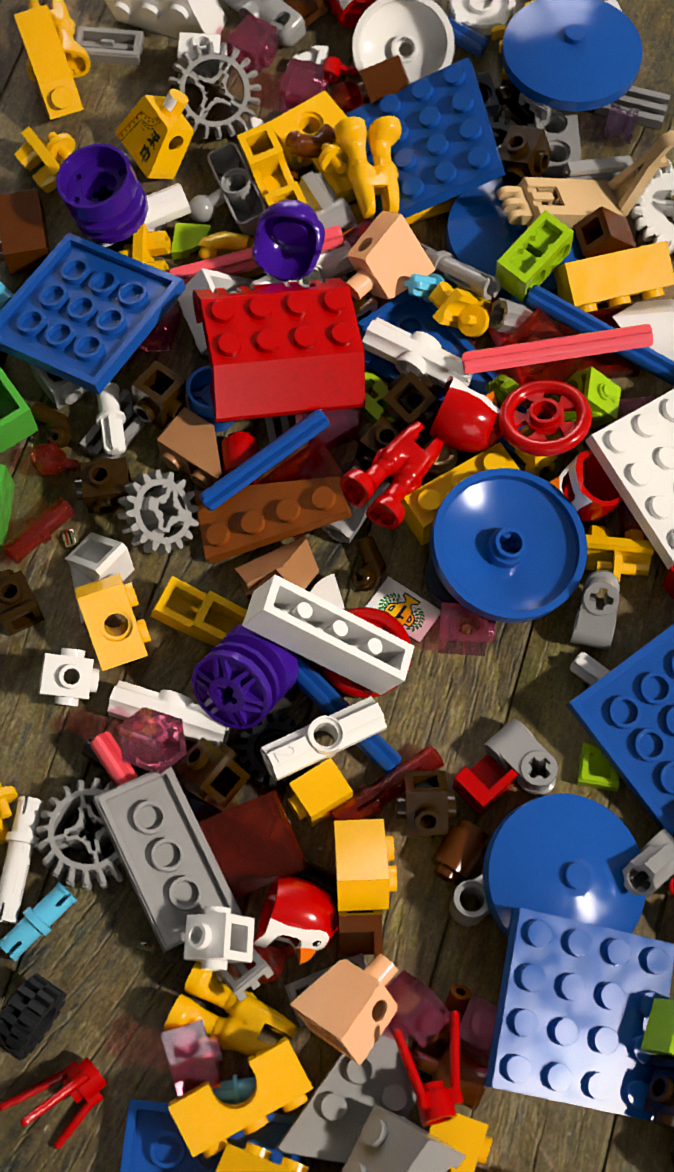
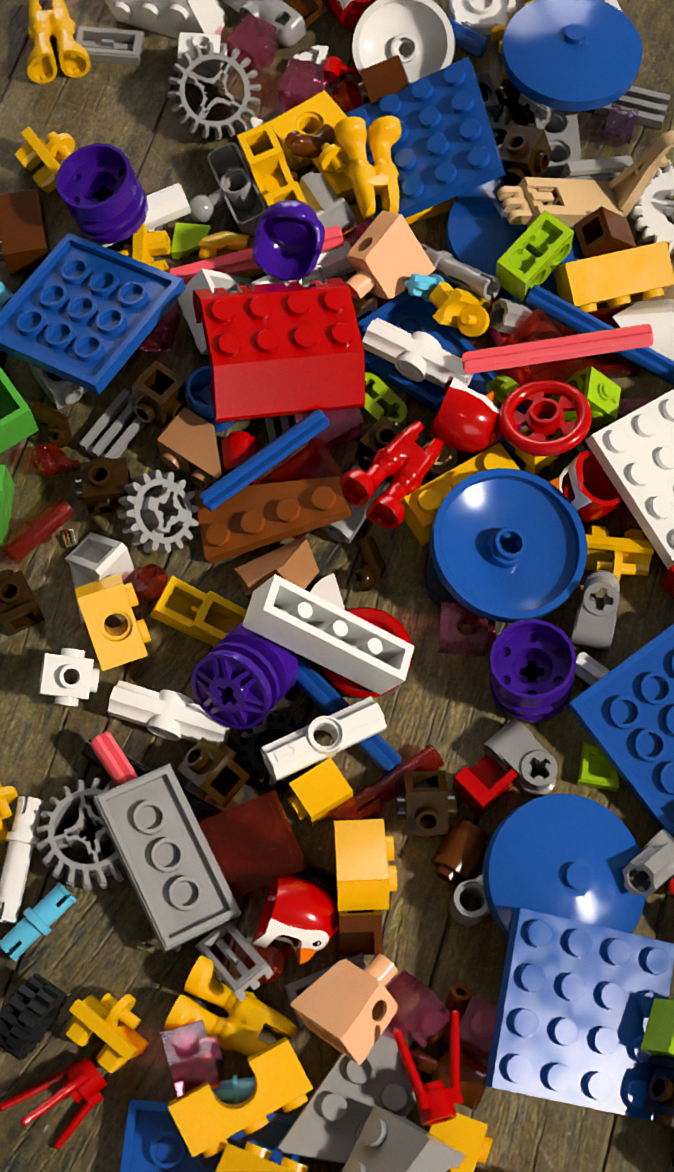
(48, 62): yellow slope -> none
(111, 420): white axle -> none
(112, 1023): none -> yellow hips
(149, 581): none -> clear red piece
(152, 740): clear pink brick -> none
(157, 134): yellow torso -> none
(210, 935): white brick -> none
(401, 392): dark brown brick -> none
(407, 607): white sticker -> none
(535, 650): none -> dark purple wheel

